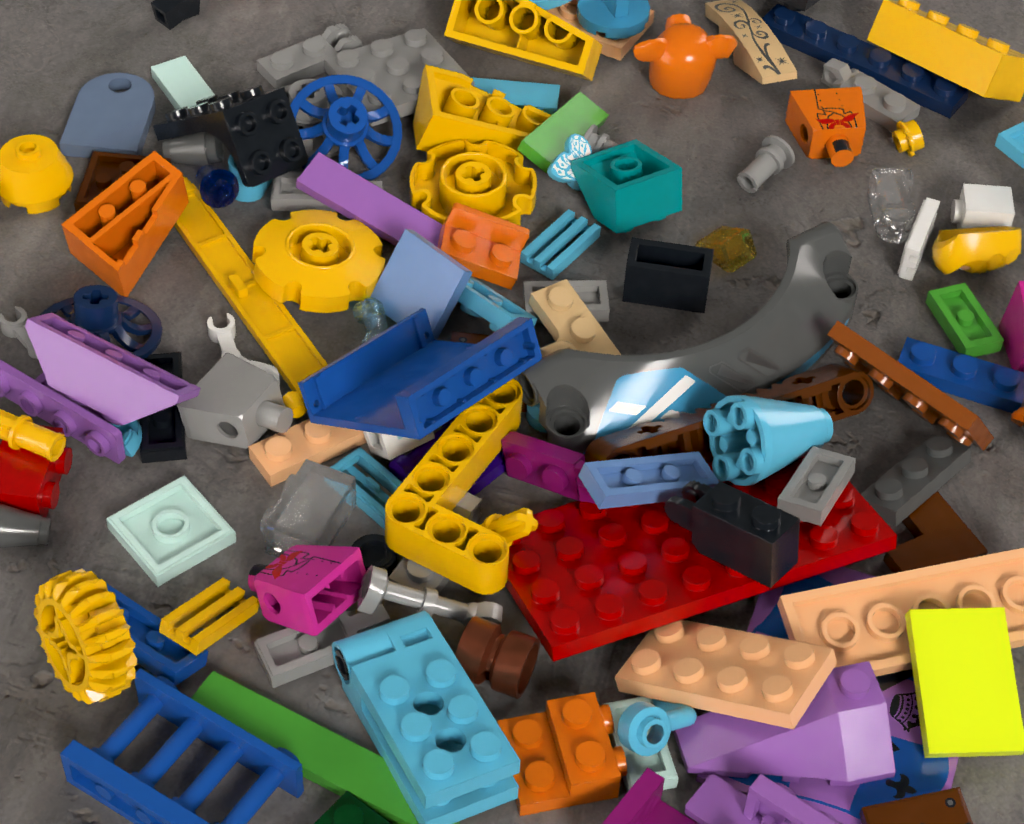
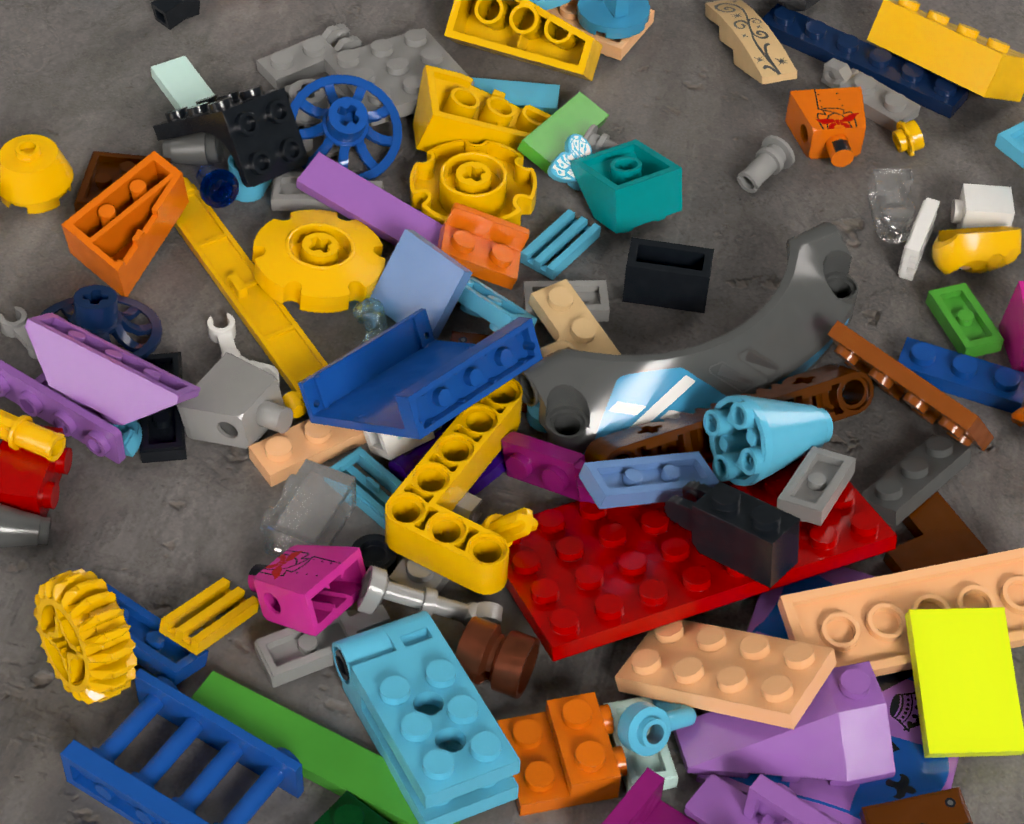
(109, 119): sand blue tile -> none
(171, 530): light aqua tile -> none
(683, 57): orange piece -> none
(731, 247): clear yellow slope -> none

